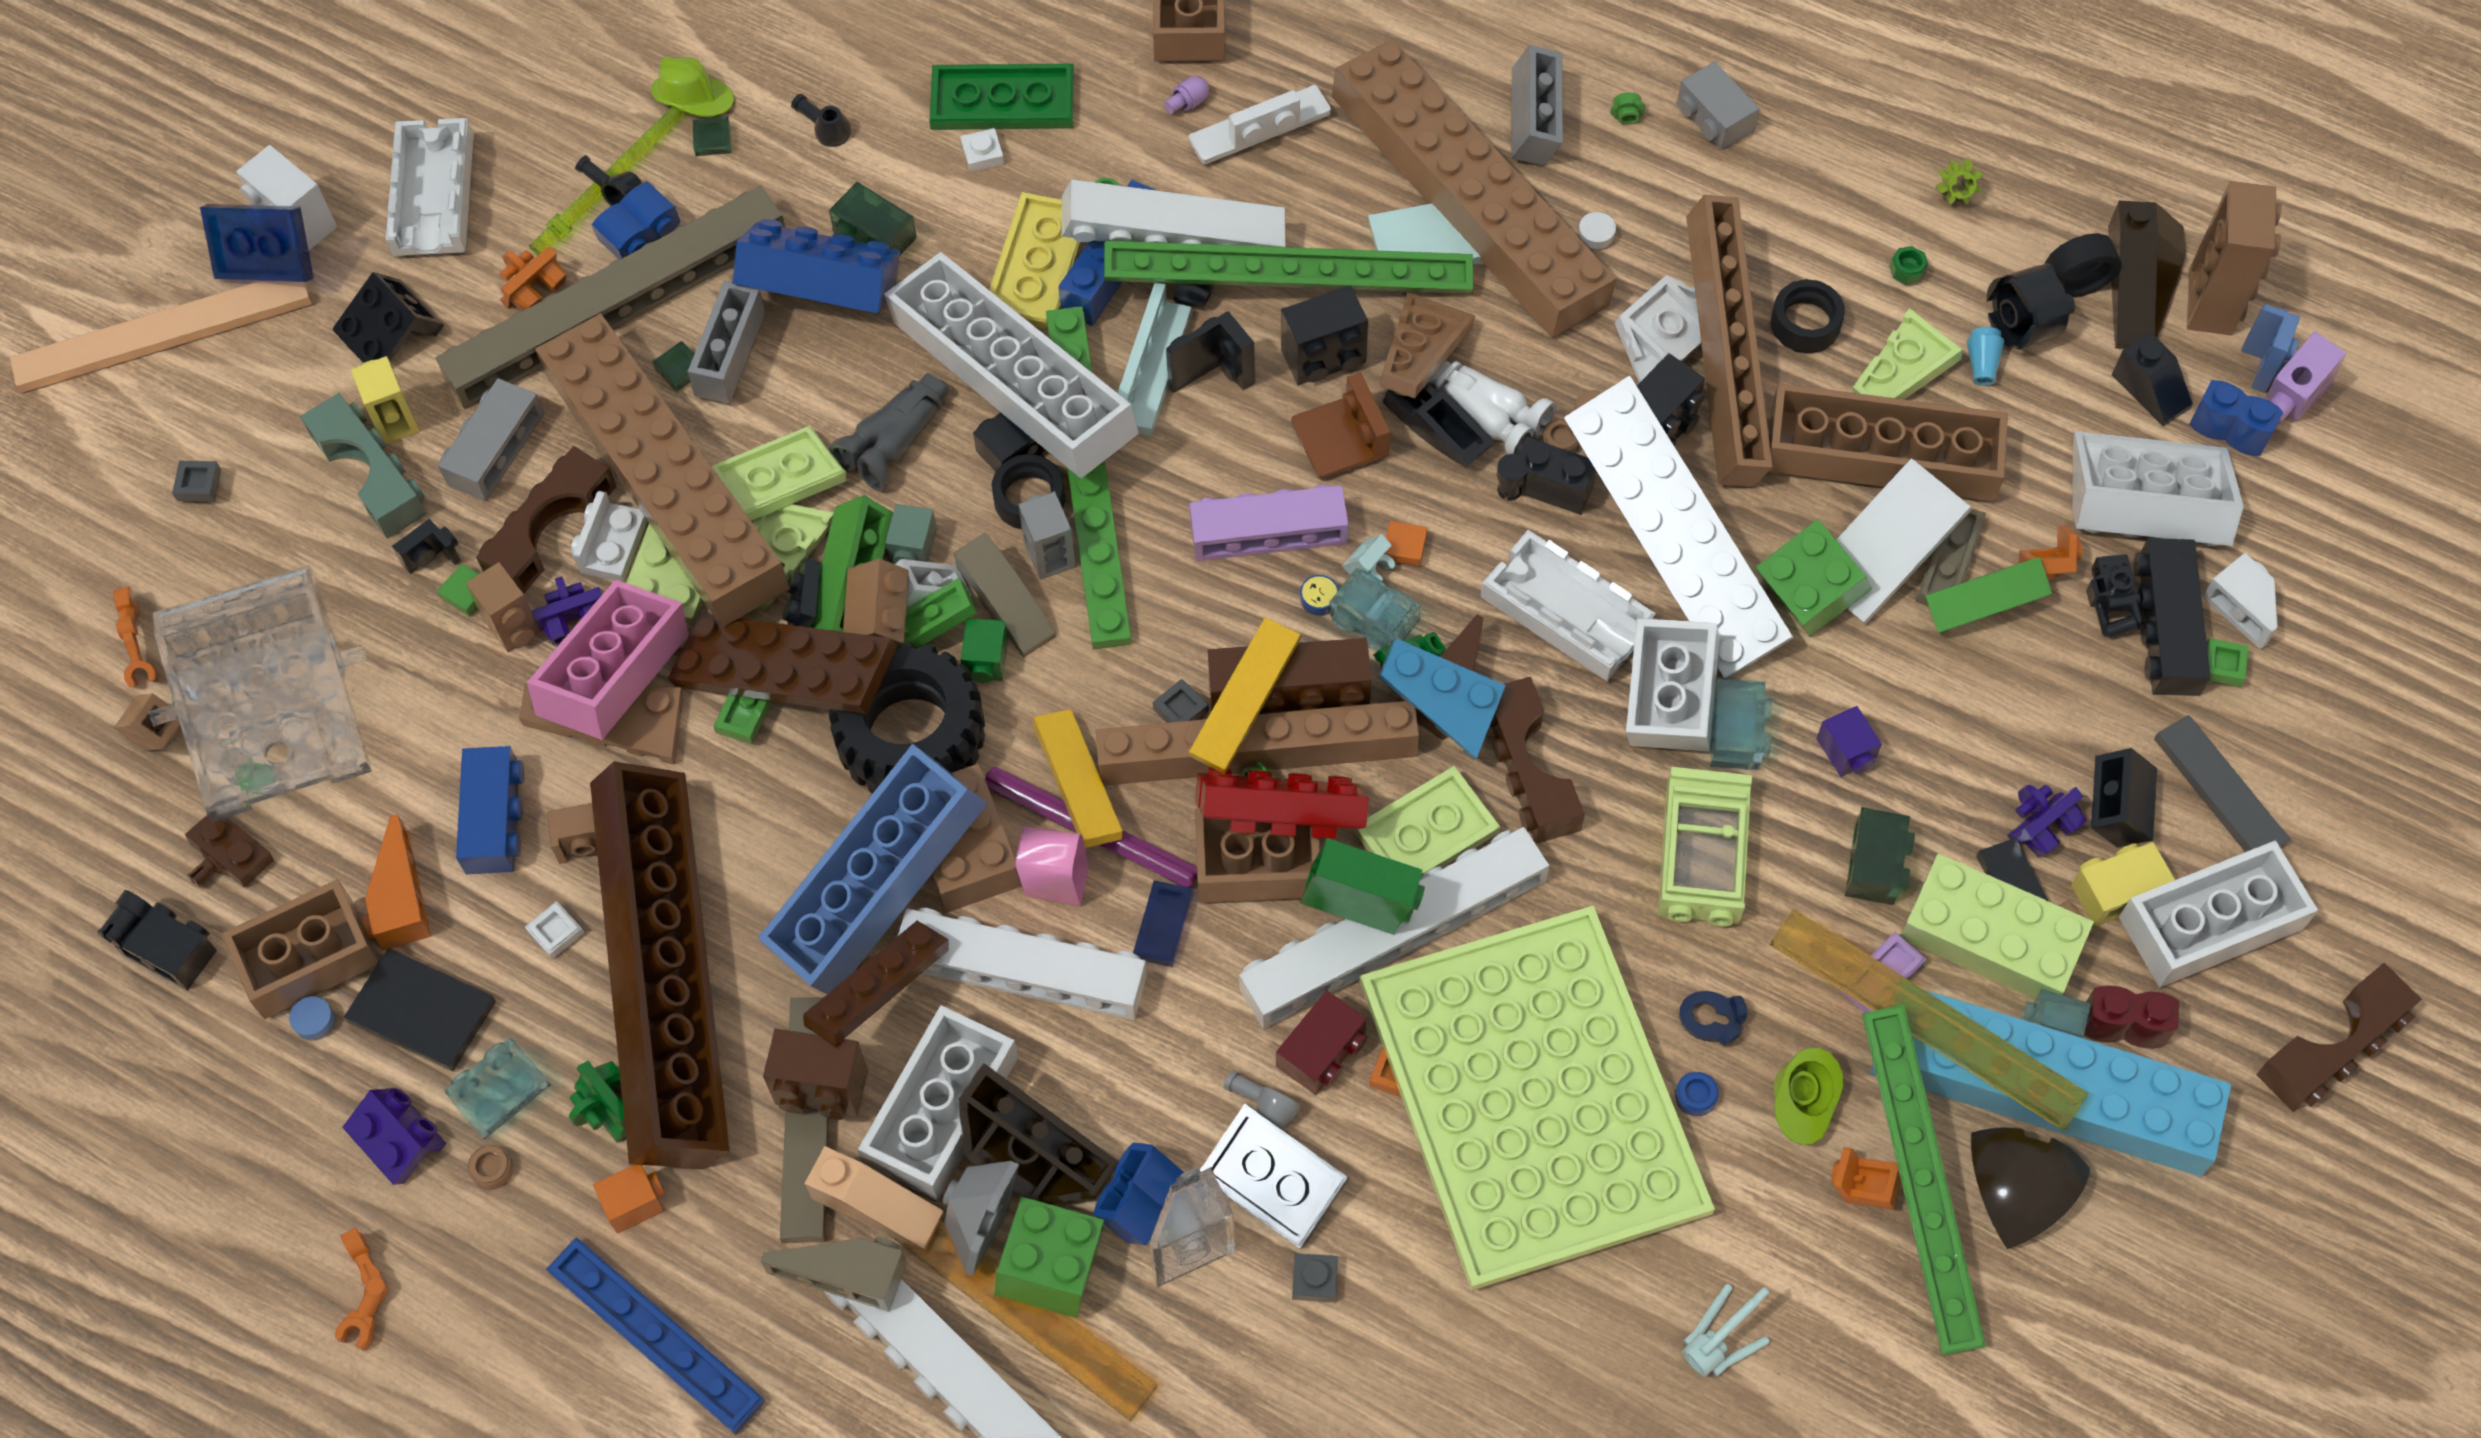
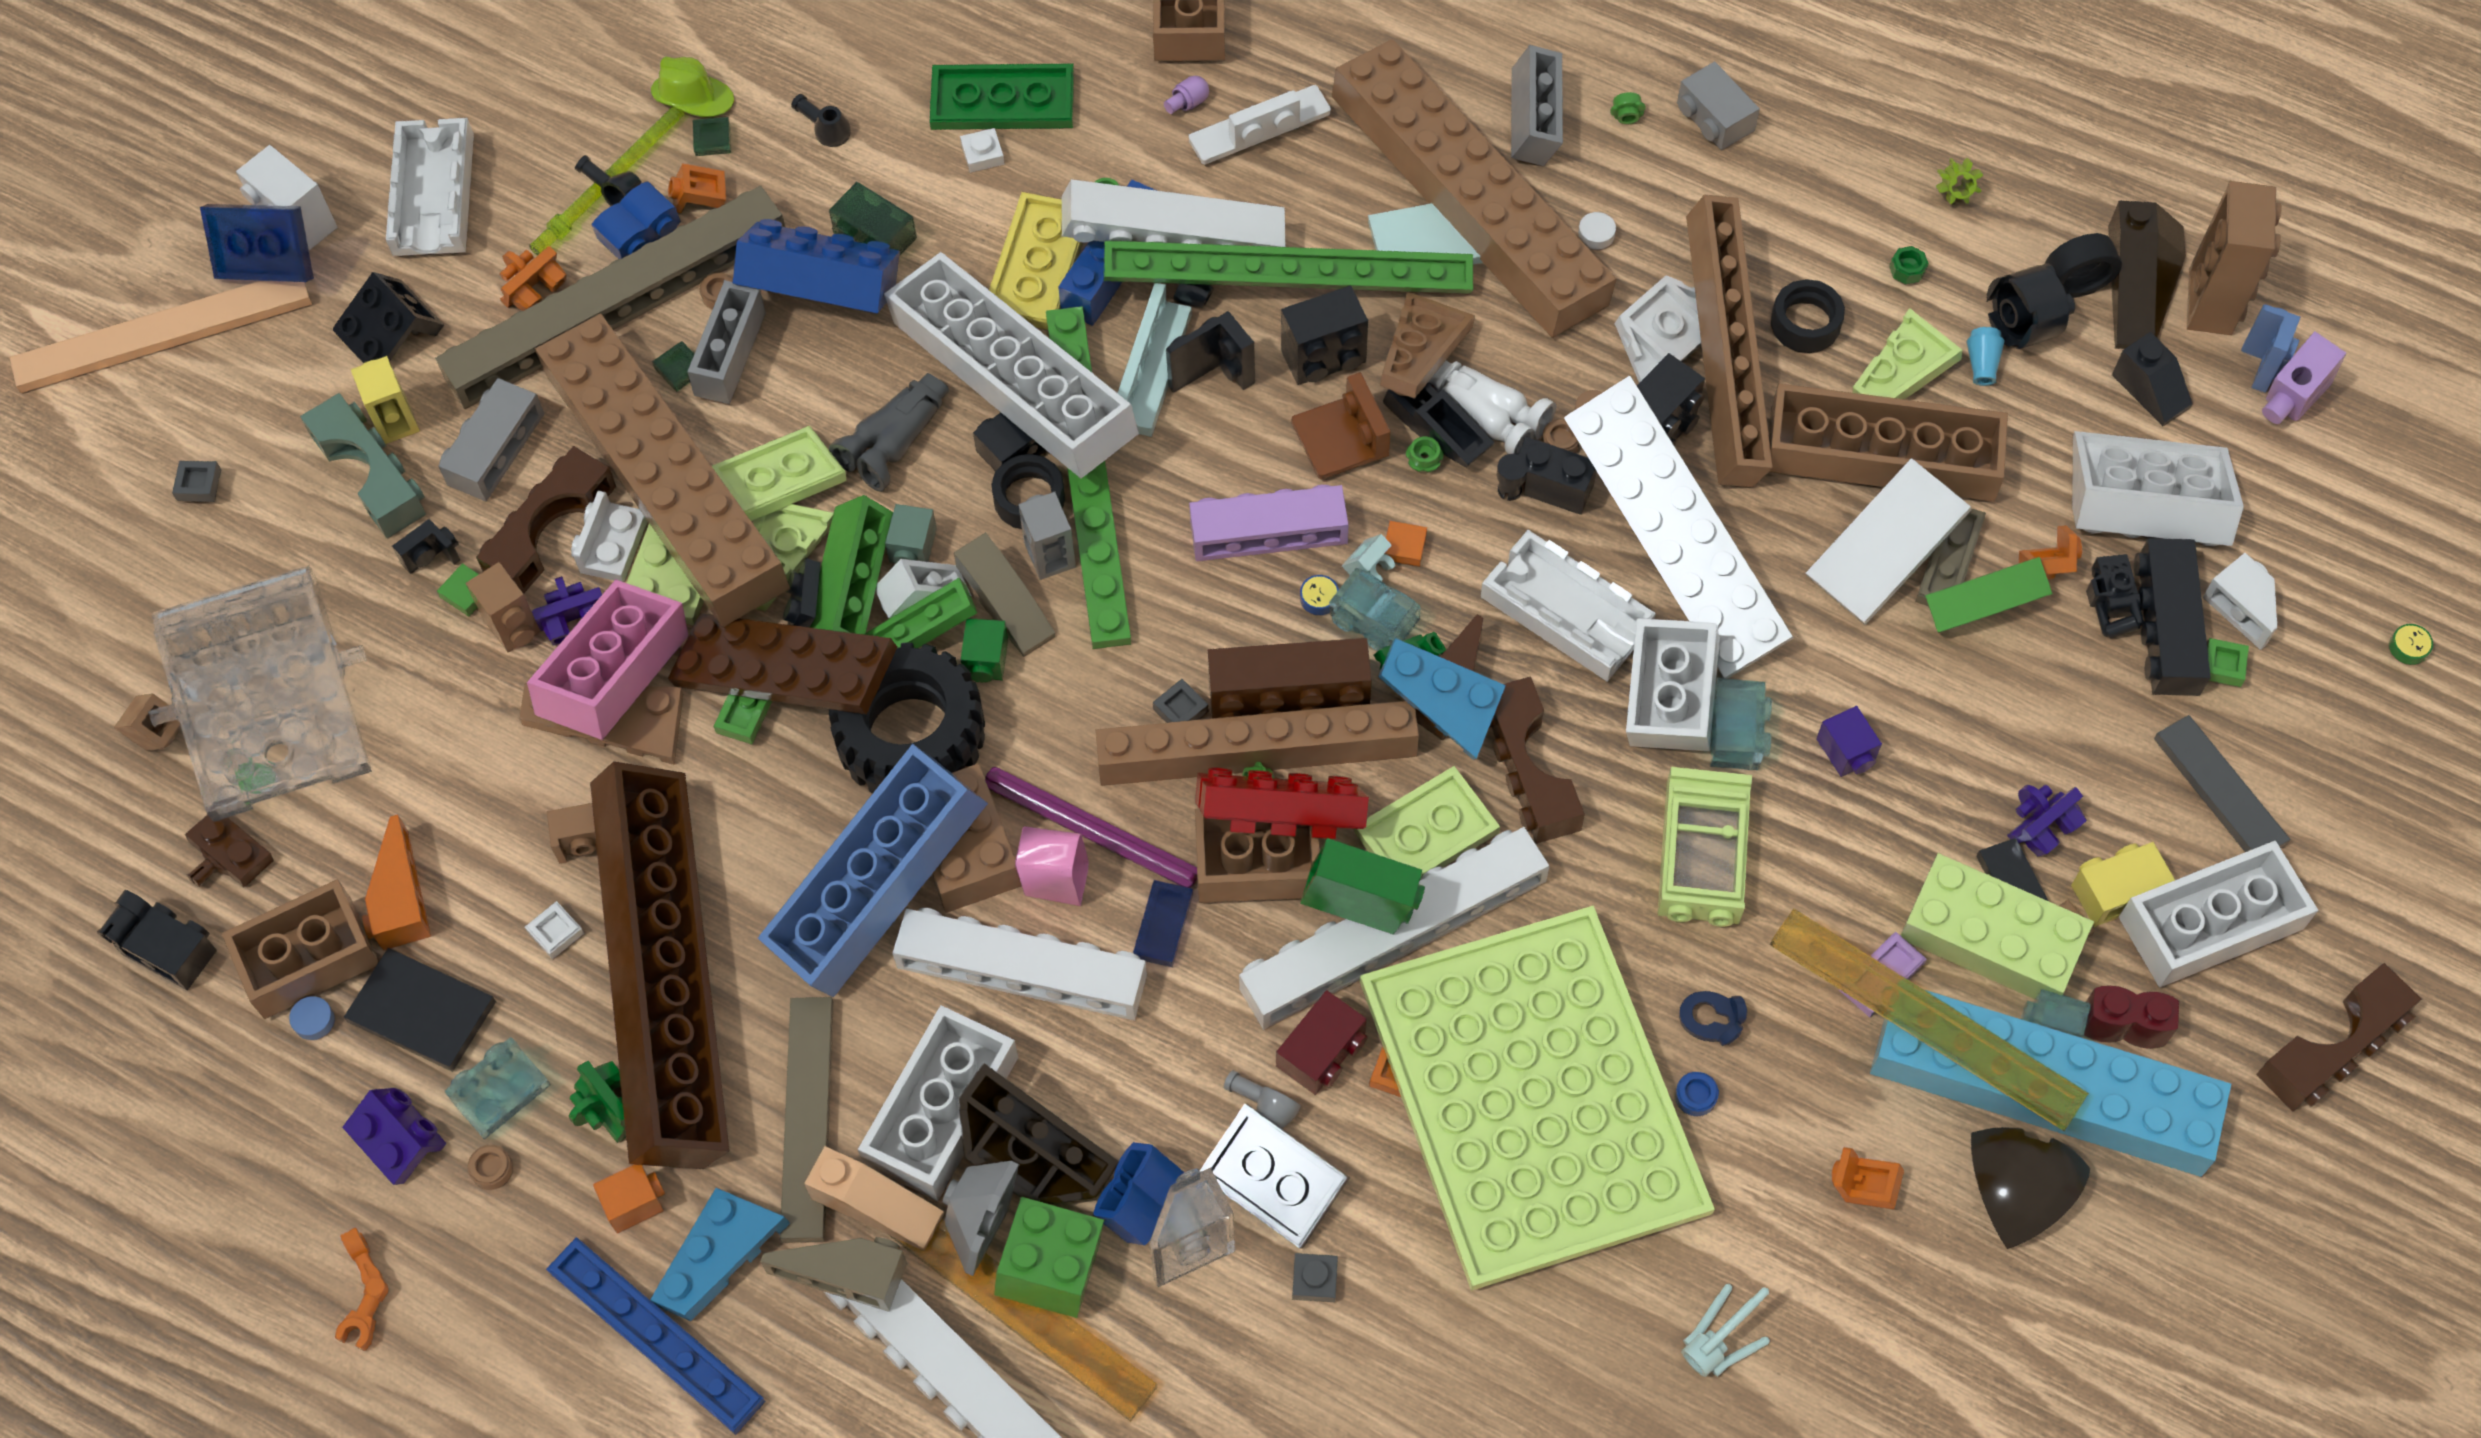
(127, 630): orange piece -> none
(489, 810): blue brick -> none
(697, 186): none -> orange bracket
(711, 287): none -> medium nougat tile
(717, 1245): none -> dark azure wing
(815, 1075): reddish brown brick -> none
(875, 983): reddish brown plate -> none
(876, 600): medium nougat brick -> none
(1077, 778): yellow tile -> none
(1244, 695): yellow tile -> none
(1424, 446): none -> bright green plate
(1807, 1095): lime piece -> none
(1814, 577): bright green brick -> none
(1878, 856): clear green brick -> none
(1923, 1180): bright green tile -> none
(2124, 797): black brick -> none
(2236, 418): blue brick -> none
(2411, 644): none -> tile

